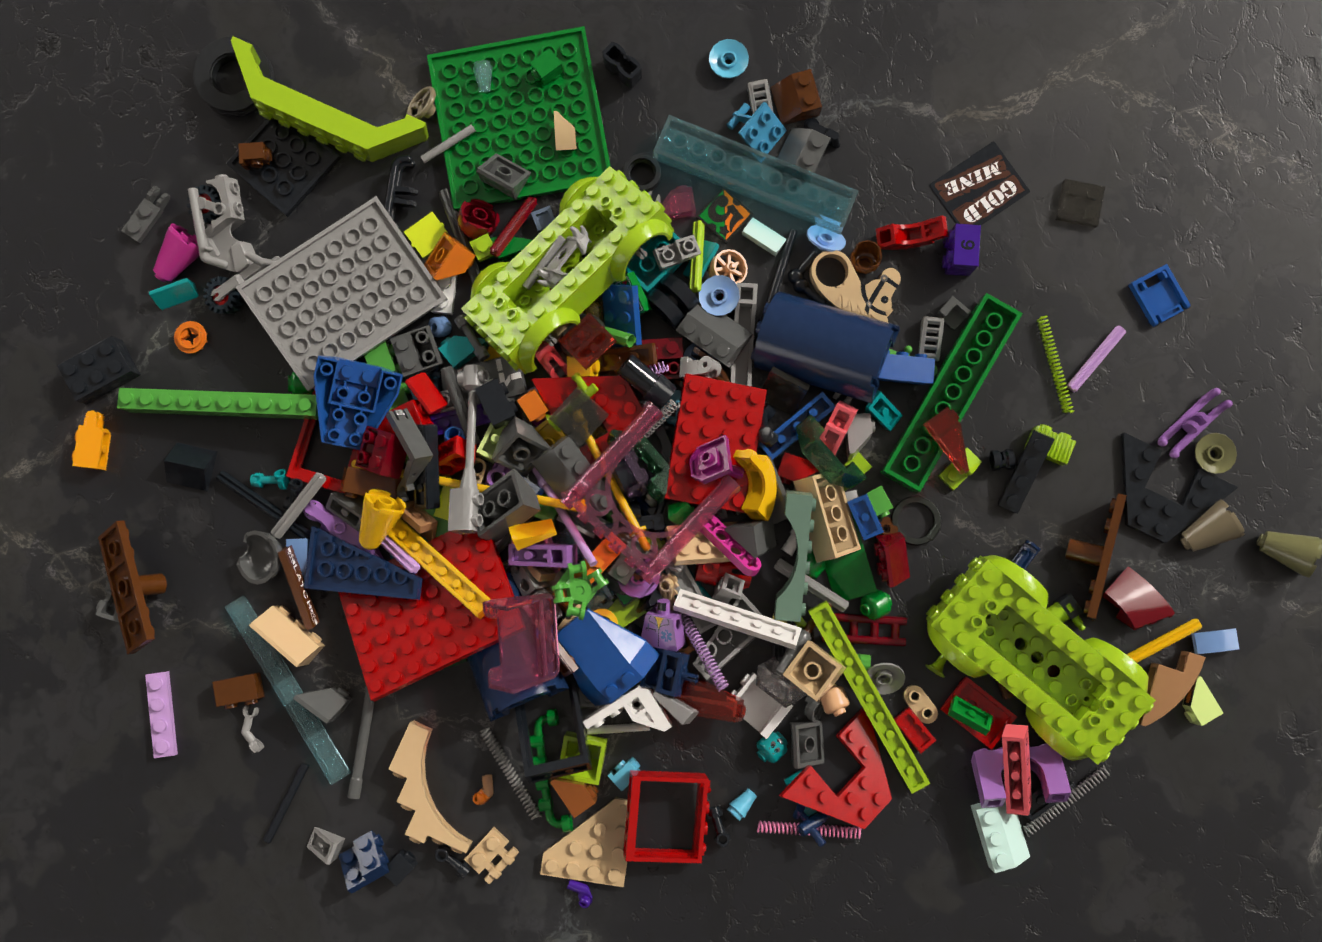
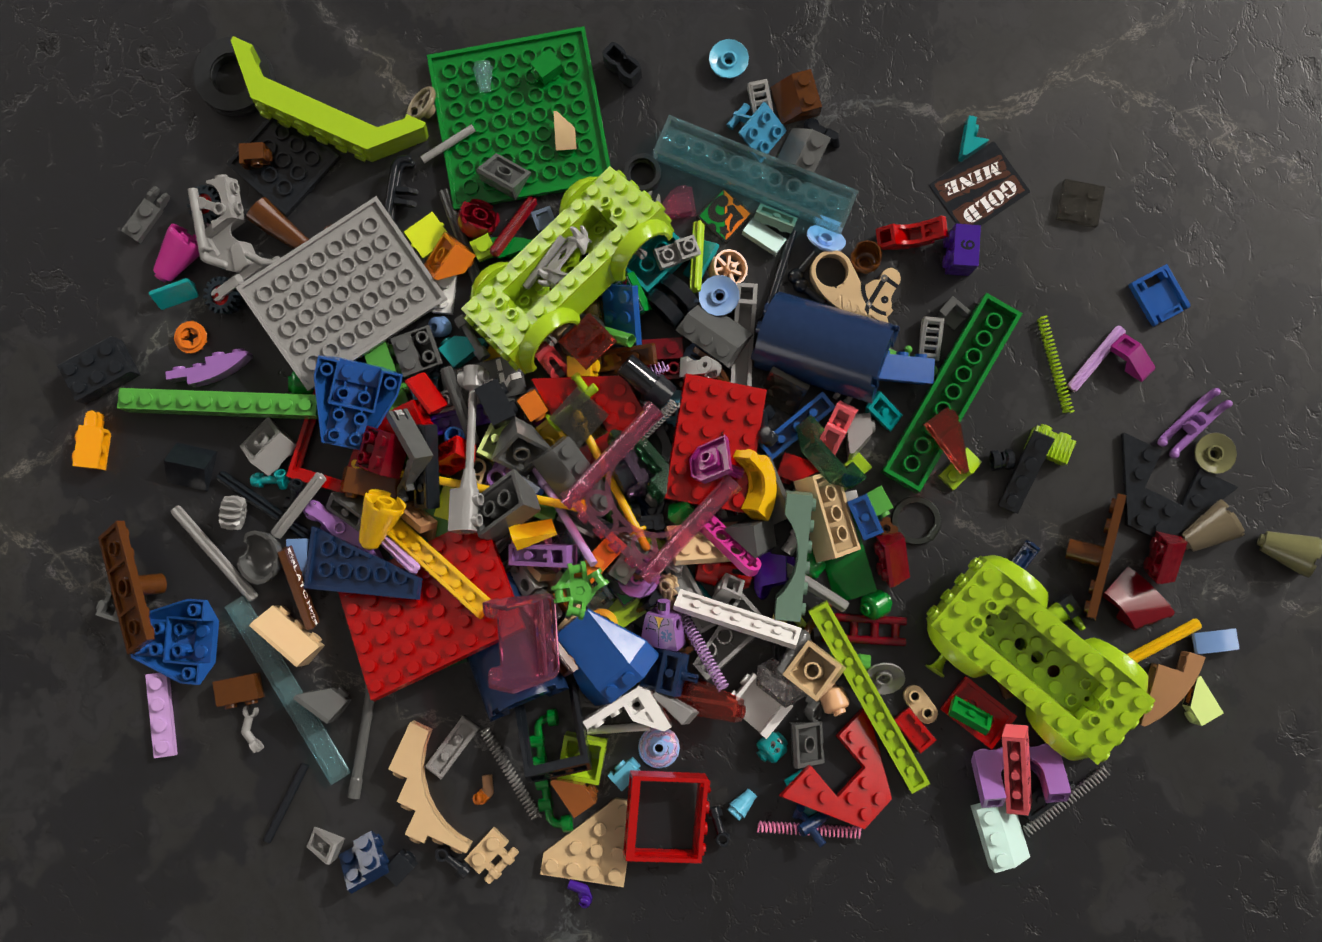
(183, 641): none -> blue wedge
(214, 553): none -> light grey axle
(216, 368): none -> medium lavender slope
(232, 512): none -> light grey gear
(268, 446): none -> light grey slope
(273, 222): none -> reddish brown animal
(452, 747): none -> light grey tile
(651, 739): none -> dish
(772, 573): none -> dark purple piece
(773, 217): none -> sand green plate
(970, 143): none -> teal slope
(1138, 362): none -> magenta slope
(1164, 557): none -> dark red slope

